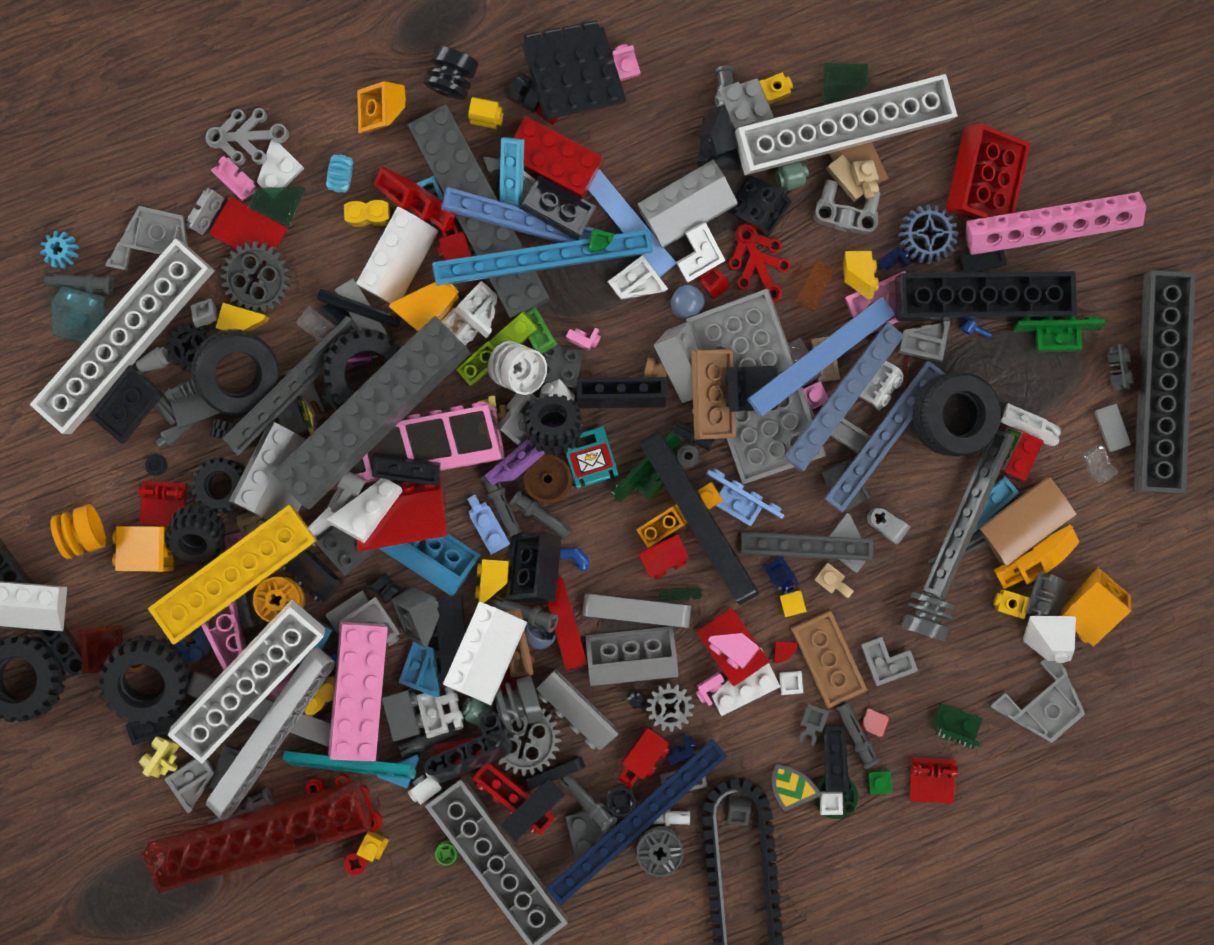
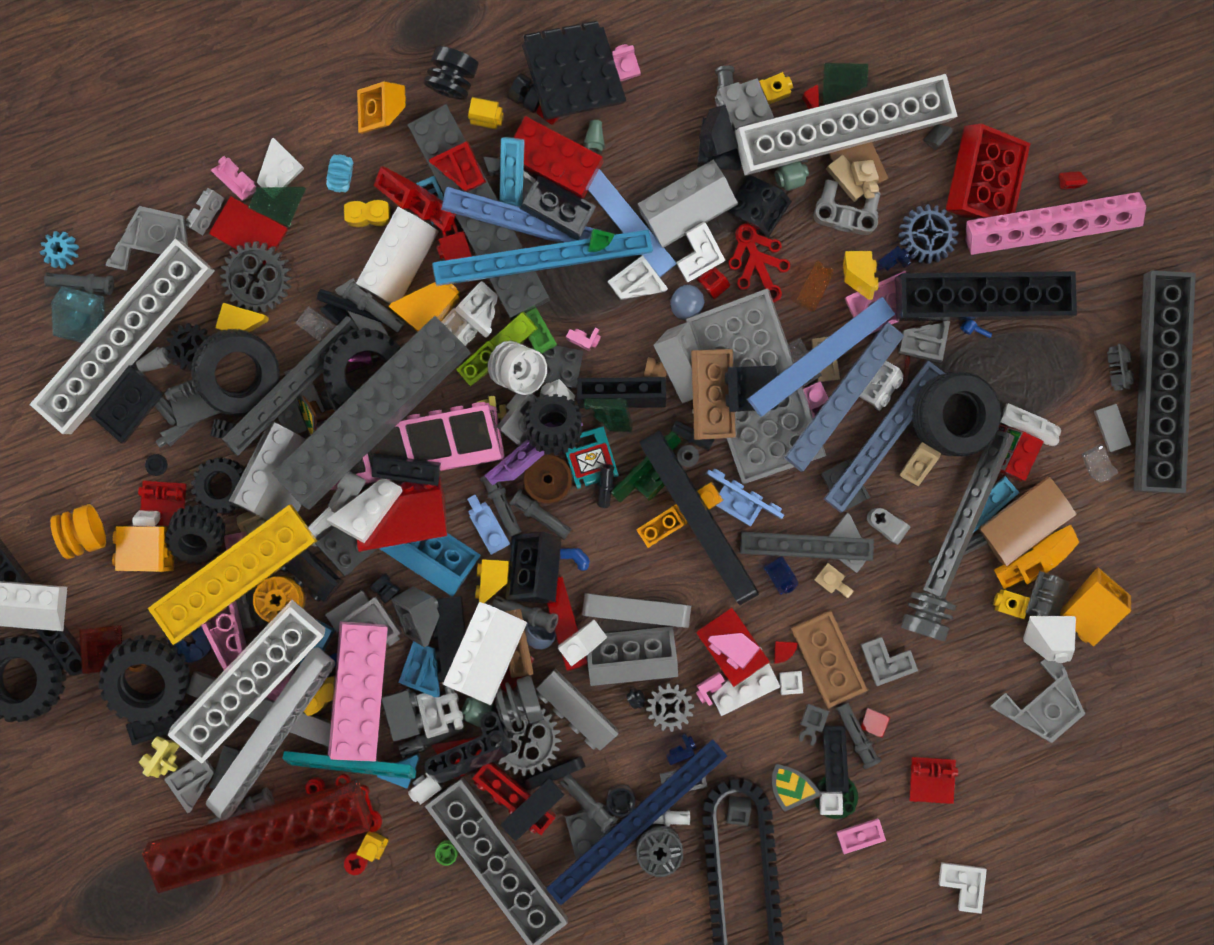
(146, 518): none -> white tile
(204, 313): light grey bracket -> none
(244, 135): light grey plant -> none
(366, 301): none -> dark grey pin
(460, 166): none -> red wing
(582, 642): none -> white slope
(594, 138): none -> sand green cone
(605, 485): none -> black axle
(612, 413): none -> clear green wing
(643, 756): red brick -> none
(664, 556): red slope -> none
(680, 593): clear green axle -> none
(792, 603): yellow tile -> none
(811, 97): none -> red slope
(850, 435): light grey tile -> none
(861, 836): none -> bright pink plate
(879, 782): green plate -> none
(920, 464): none -> tan plate
(937, 136): none -> dark grey slope
(954, 723): dark green bracket -> none
(969, 880): none -> white plate
(982, 262): black tile -> none
(1058, 334): green bracket -> none
(1072, 180): none -> red slope

